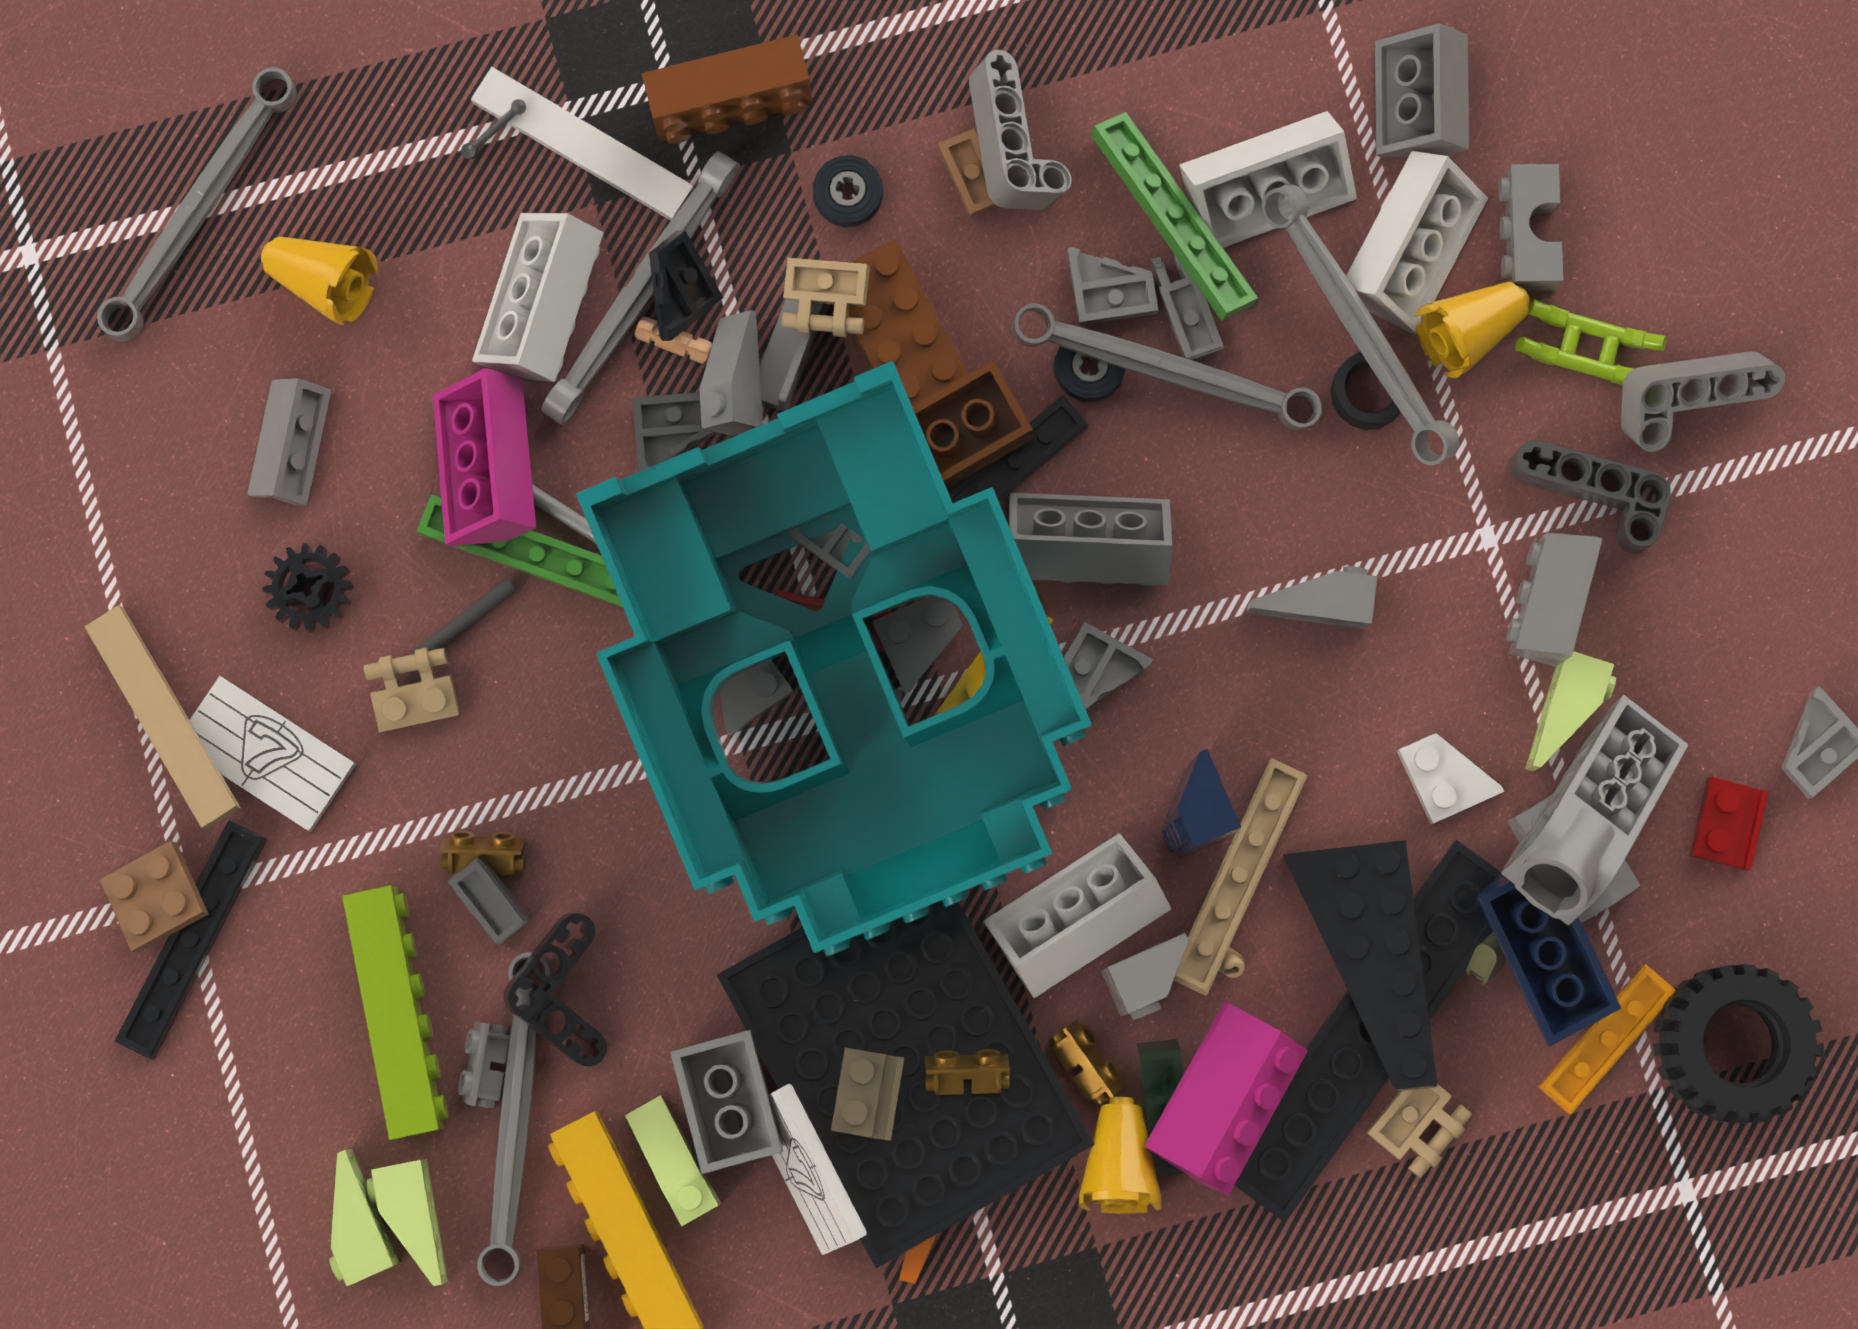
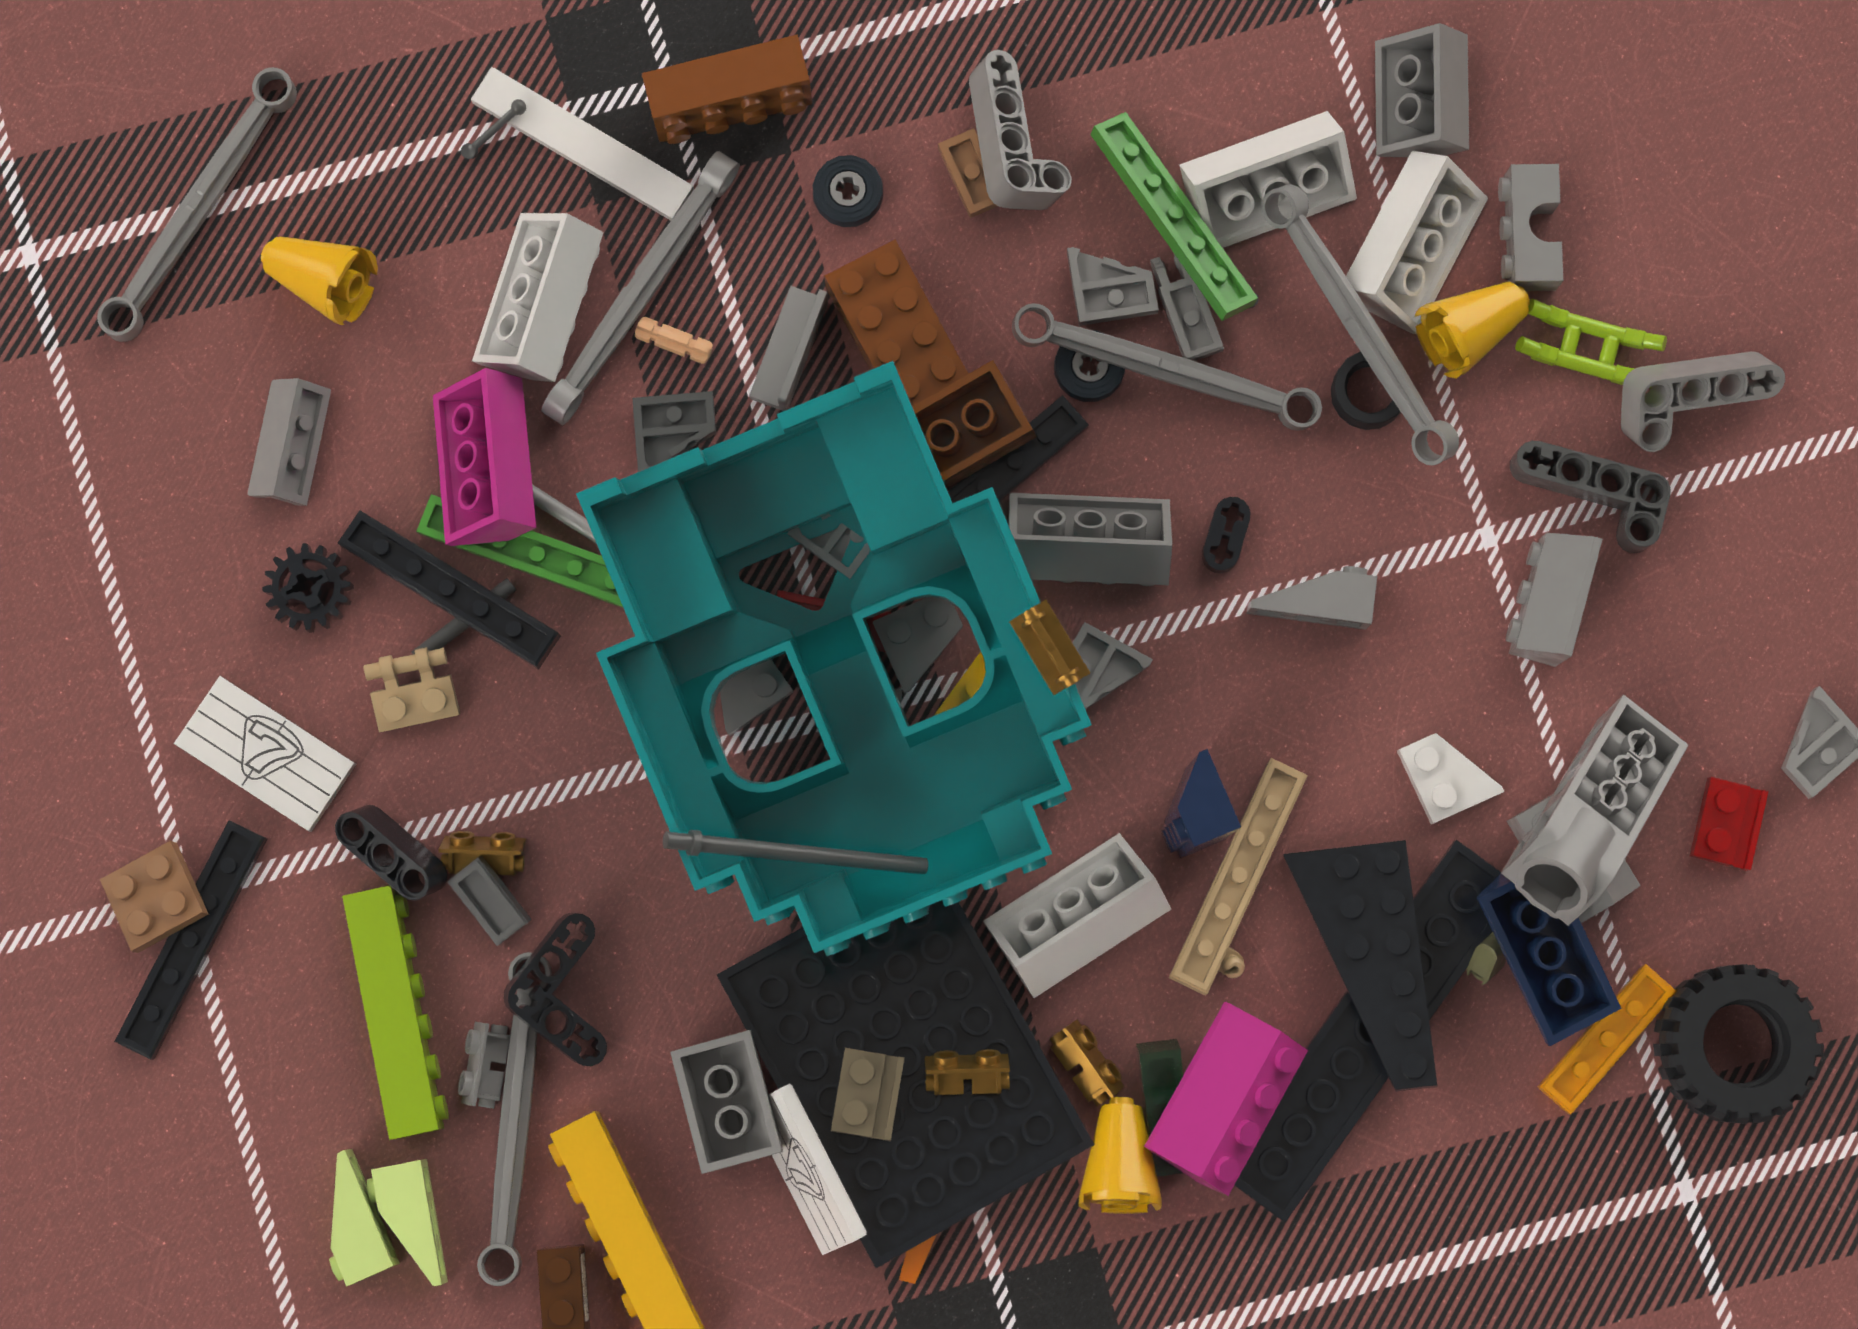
(162, 717): tan tile -> none
(409, 853): none -> black beam
(449, 589): none -> black tile
(672, 1161): yellowish green slope -> none
(680, 285): black wing -> none
(695, 843): none -> dark grey bar
(732, 377): light grey slope -> none
(825, 283): tan plate -> none
(1049, 647): none -> pearl gold hinge
(1145, 977): light grey slope -> none
(1235, 537): none -> black beam
(1409, 1116): tan plate -> none
(1573, 696): yellowish green slope -> none

